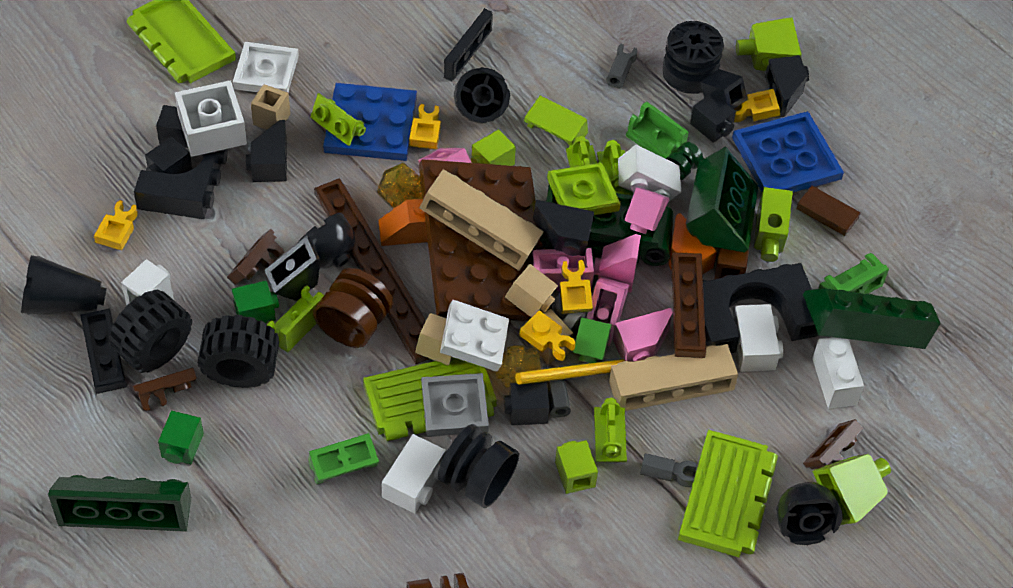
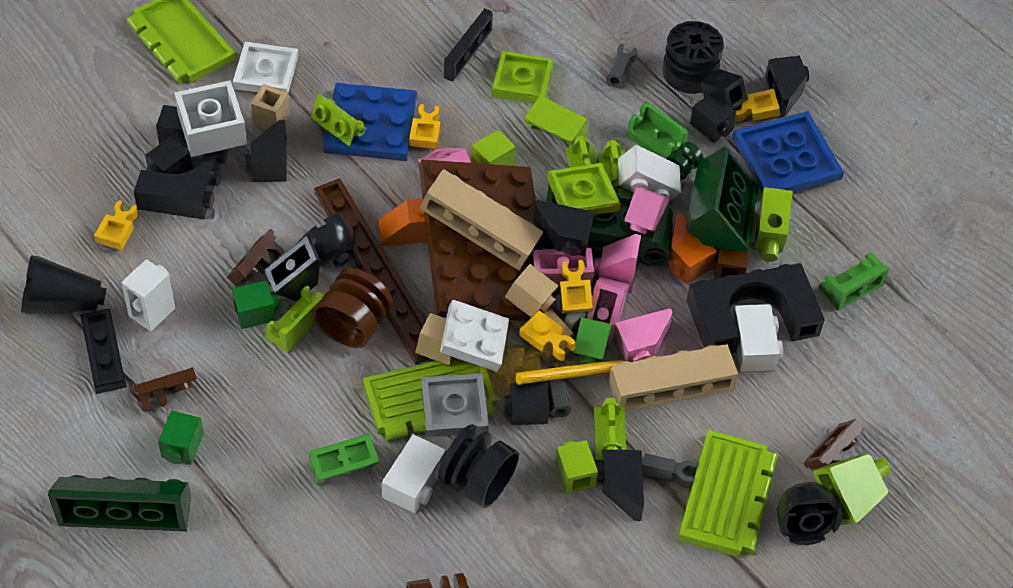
(150, 331): black tyre -> none
(238, 351): black tyre -> none
(399, 185): clear yellow brick -> none
(481, 95): black cylinder -> none
(522, 77): none -> lime tile
(623, 480): none -> black slope
(688, 305): reddish brown tile -> none
(769, 41): lime torso -> none
(828, 210): reddish brown tile -> none
(837, 372): white brick -> none
(872, 317): dark green slope -> none

